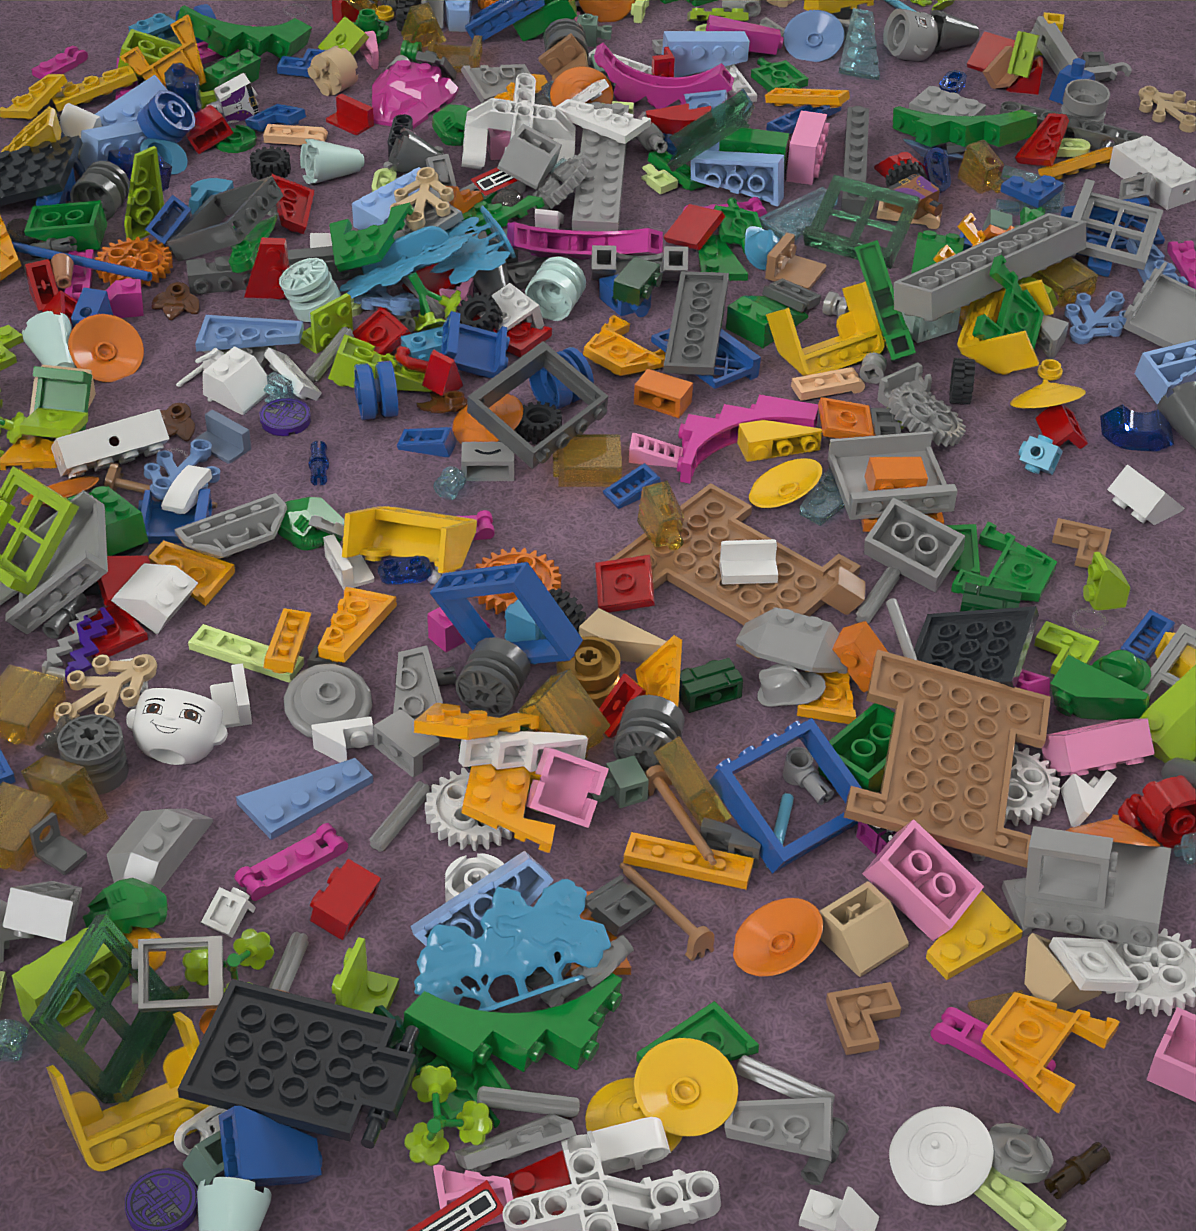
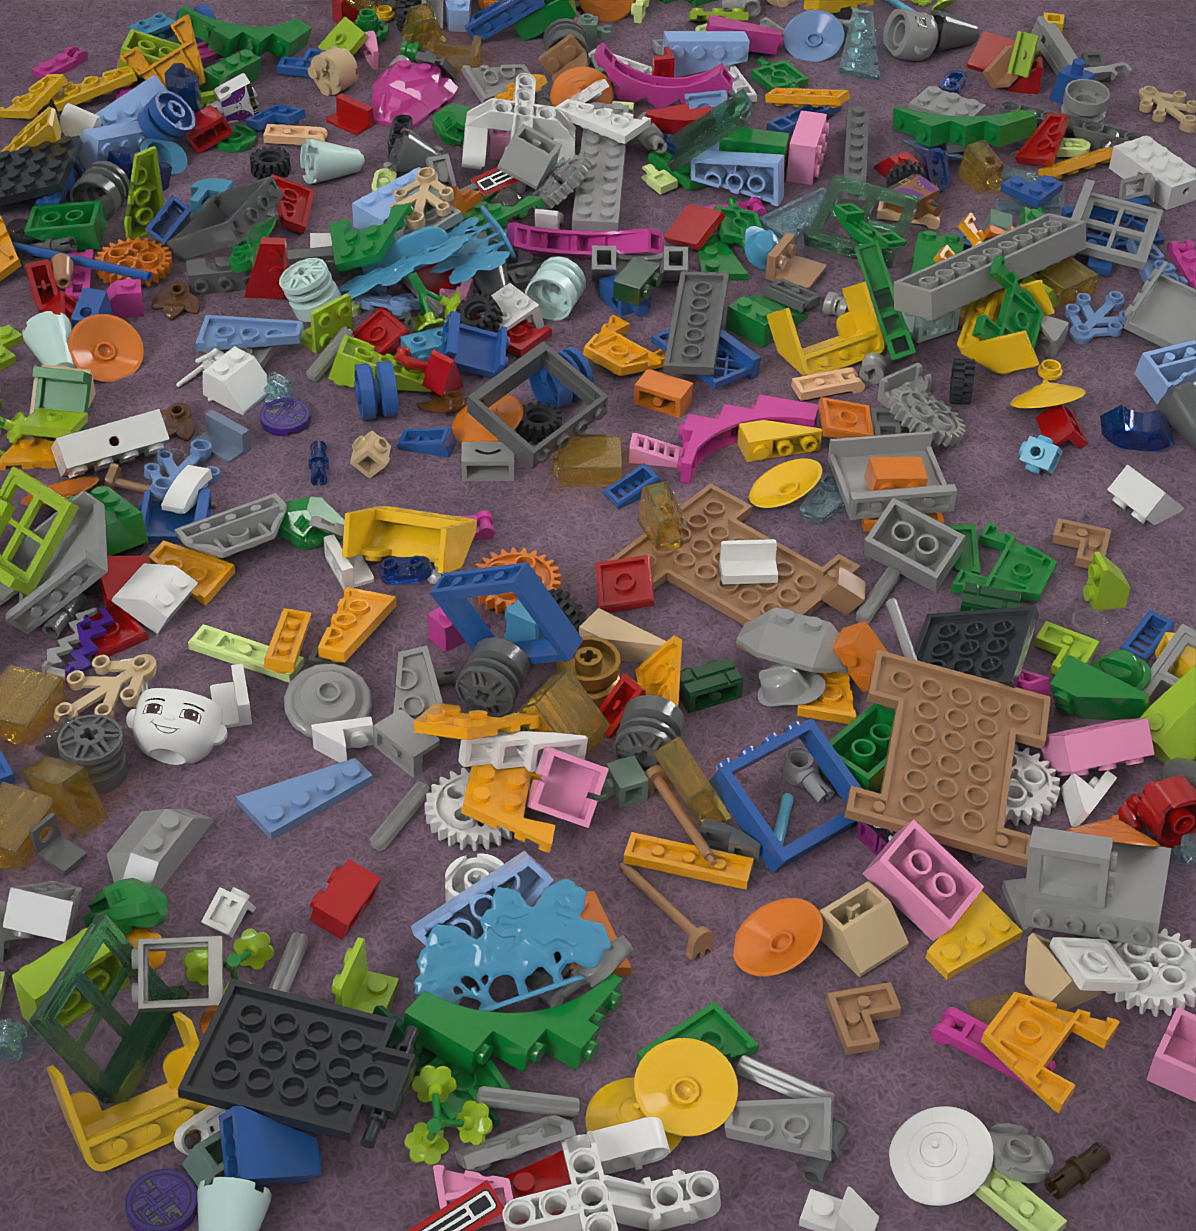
(287, 368): white plate -> none
(291, 862): dark pink plate -> none
(370, 454): none -> tan brick
(449, 483): clear light blue wheel -> none
(618, 905): dark grey plate -> none
(853, 222): none -> green slope

